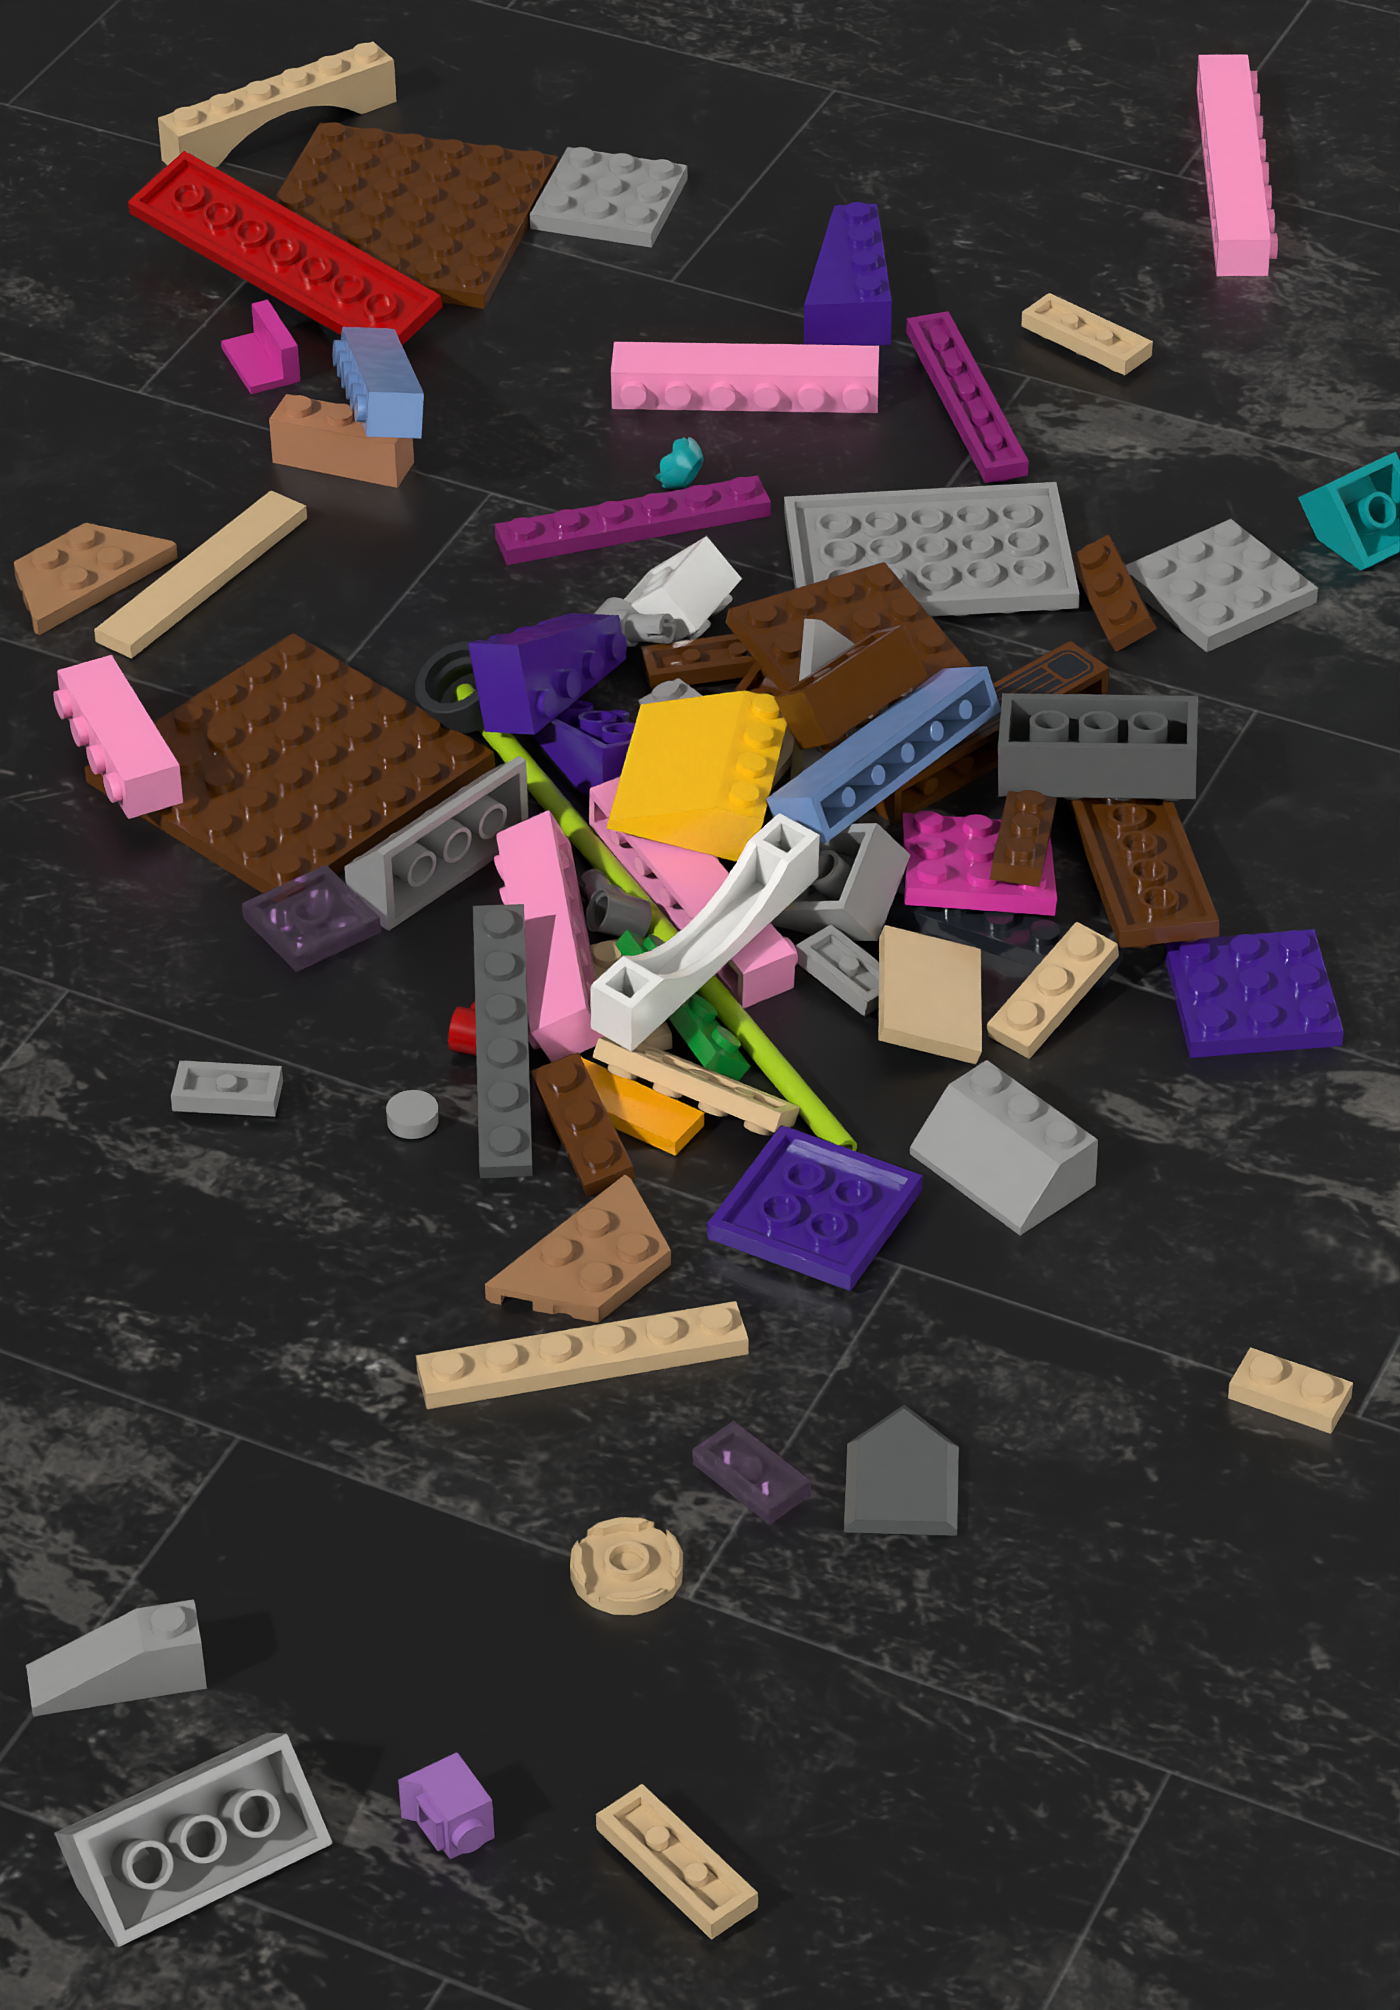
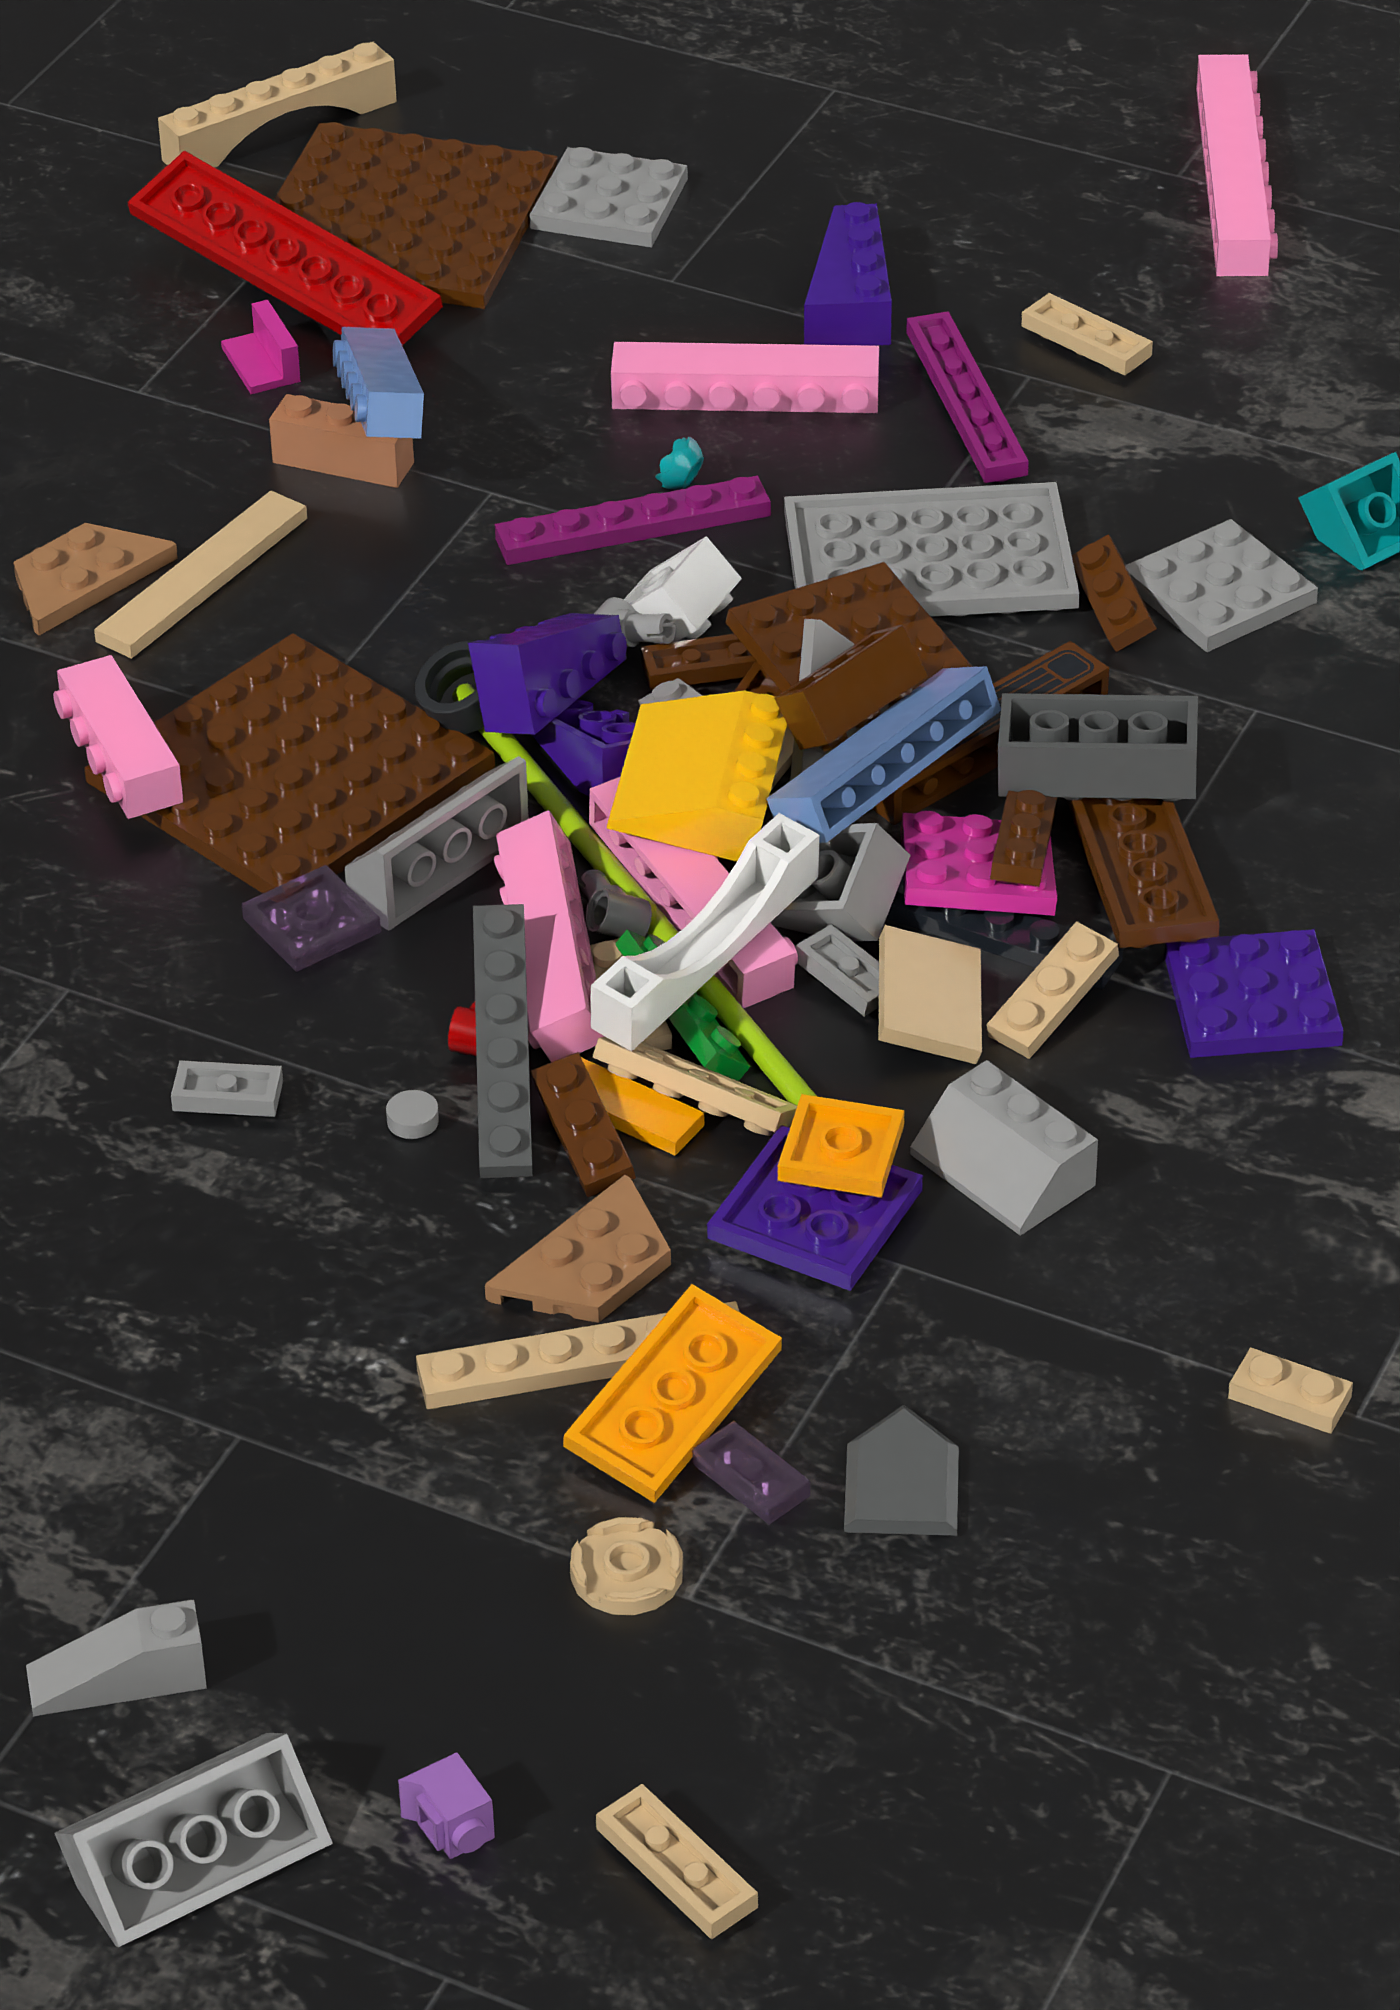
(672, 1393): none -> light orange plate
(841, 1145): none -> light orange plate

